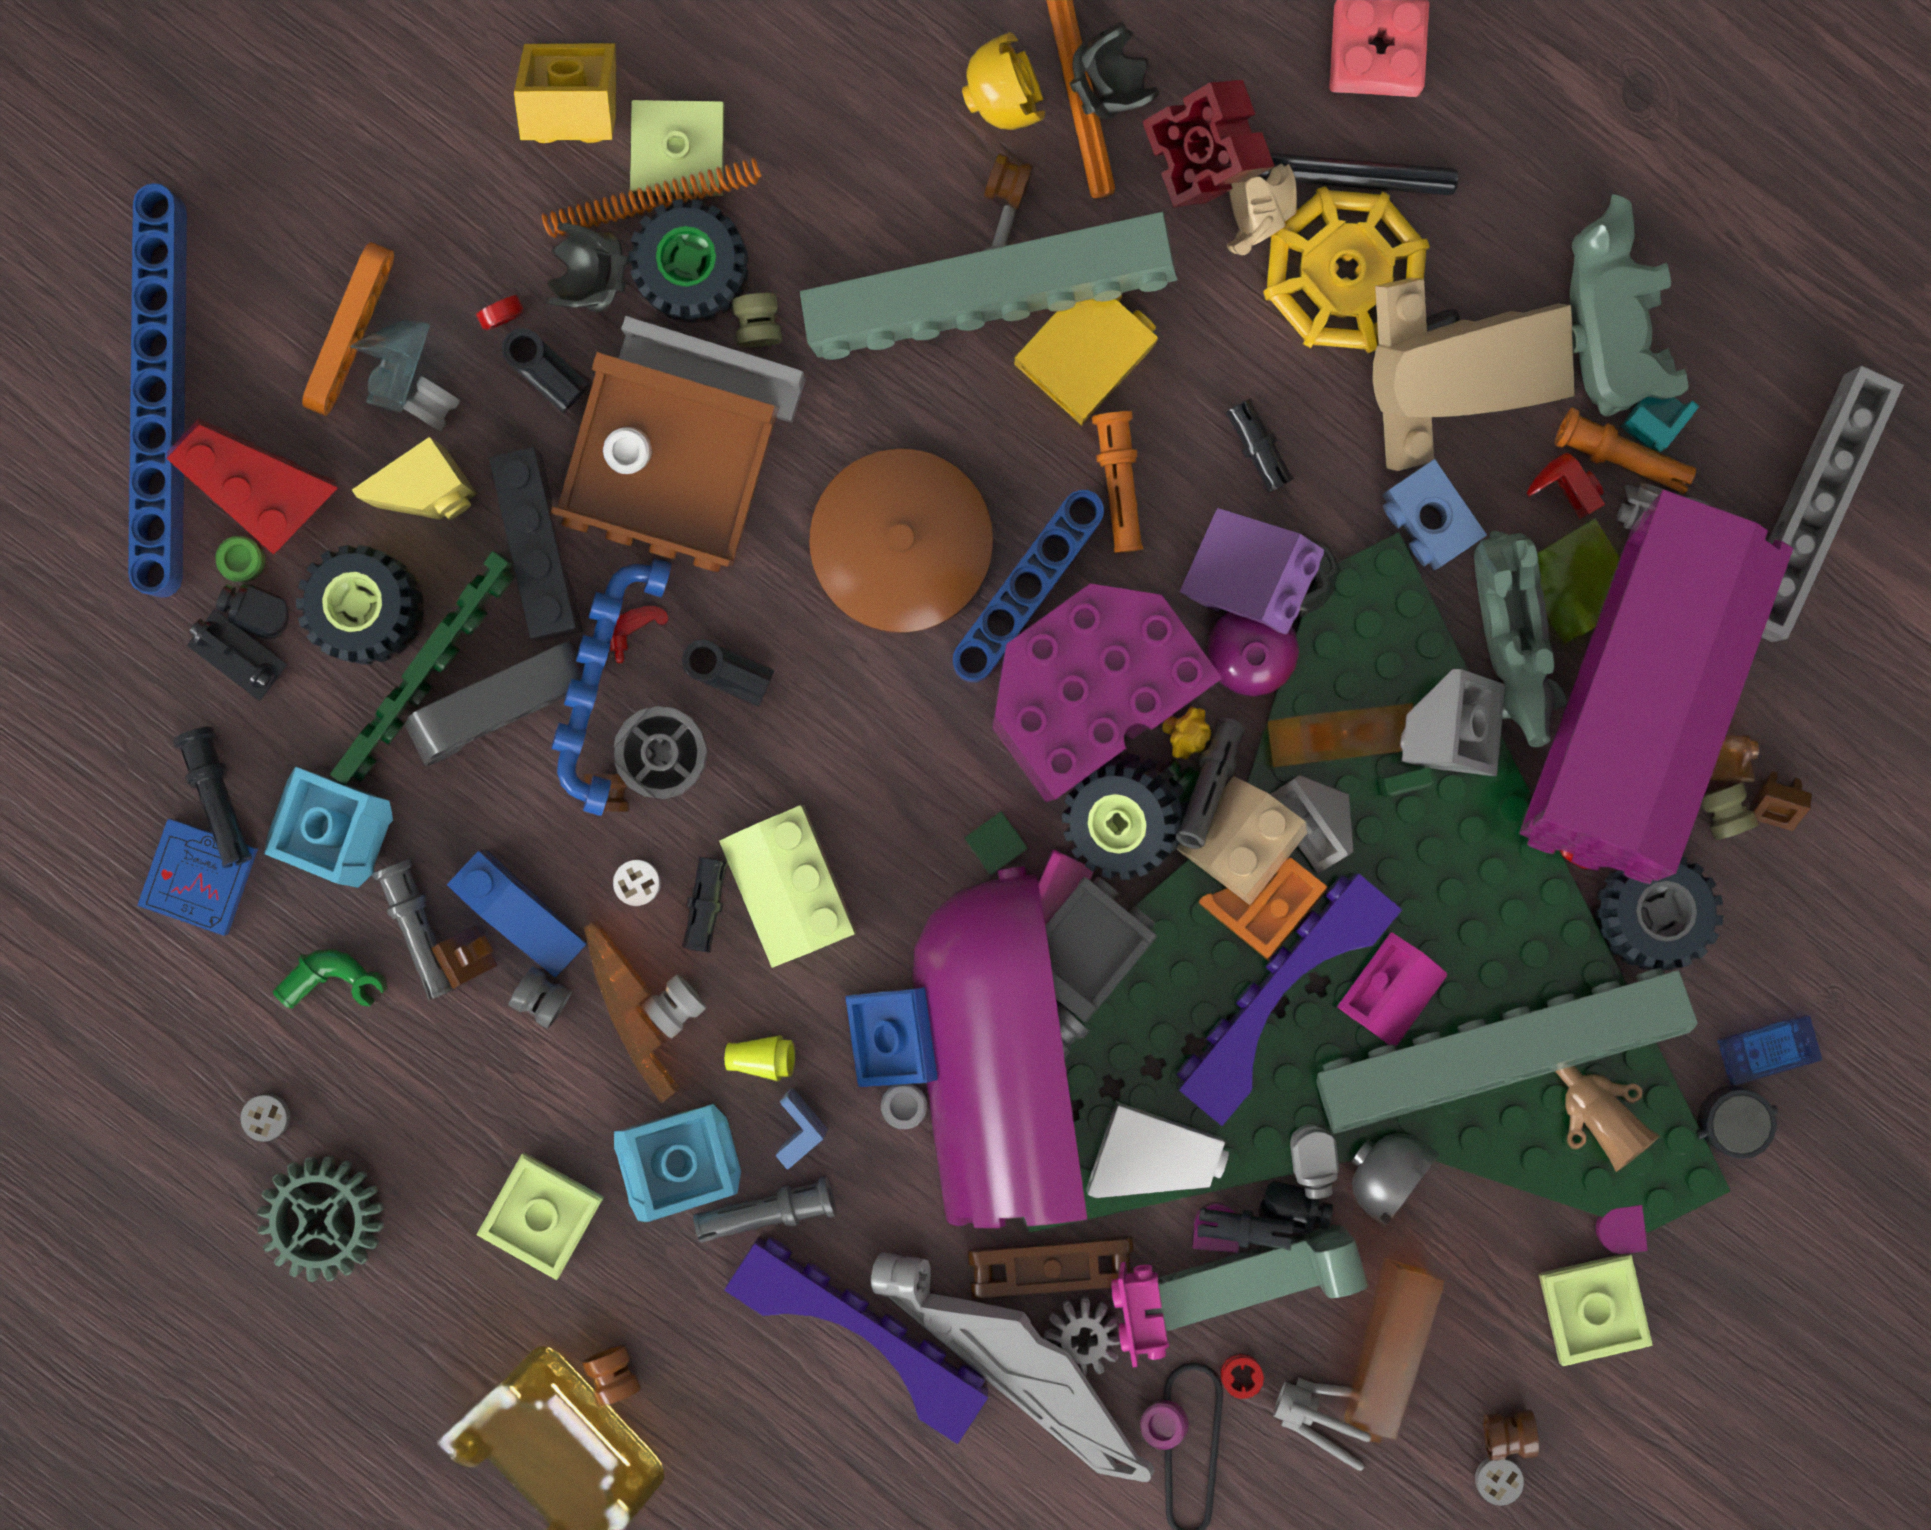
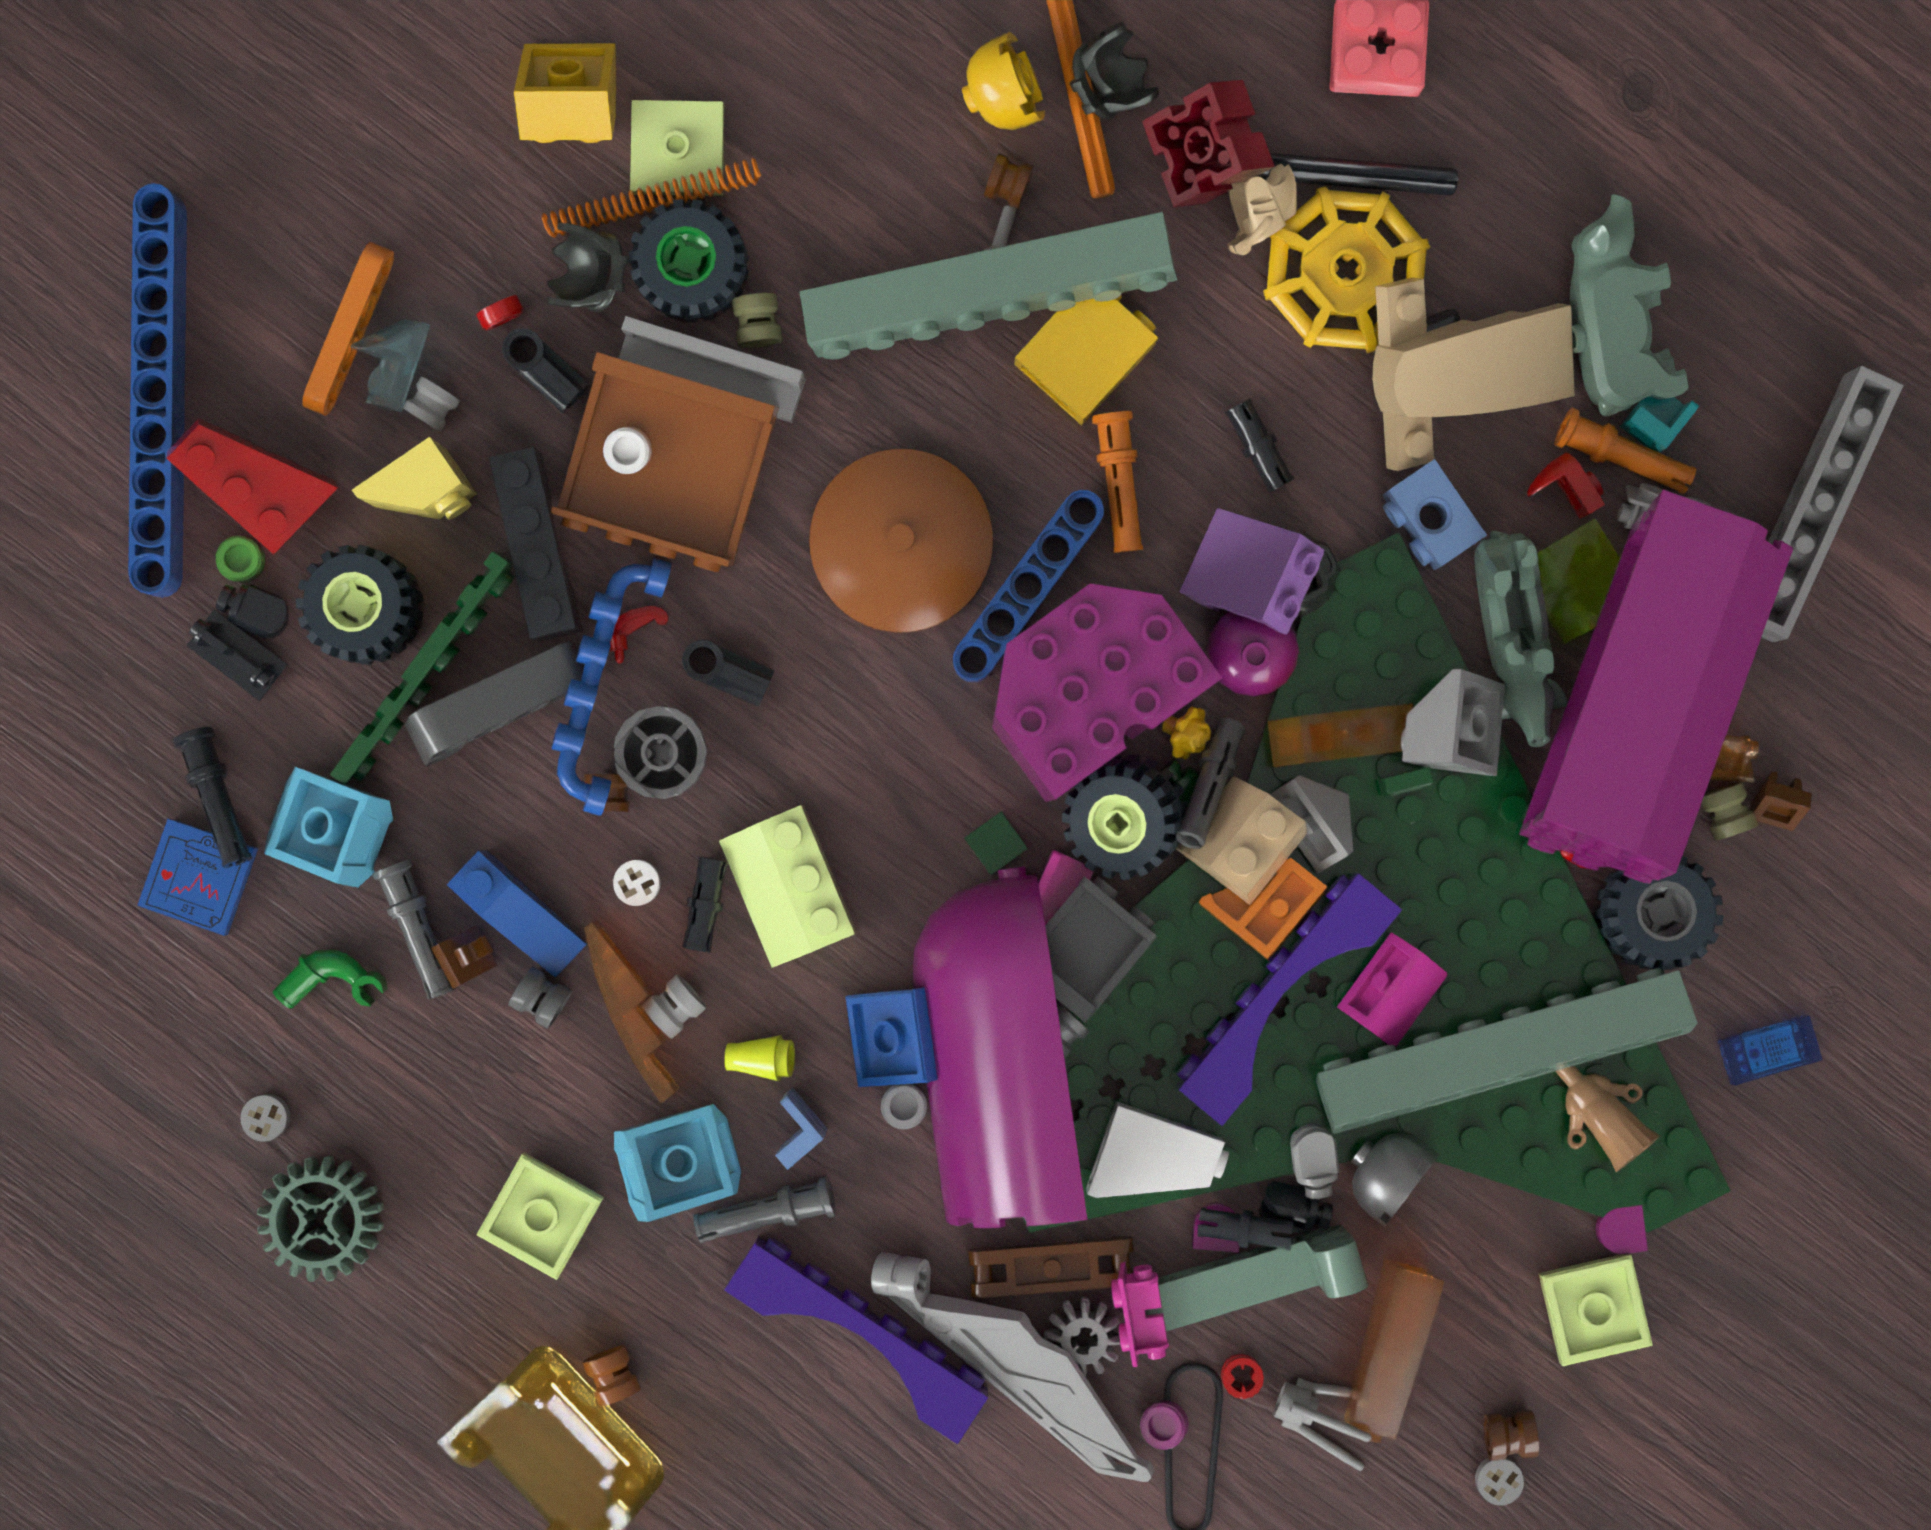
(1737, 1122): piece -> none

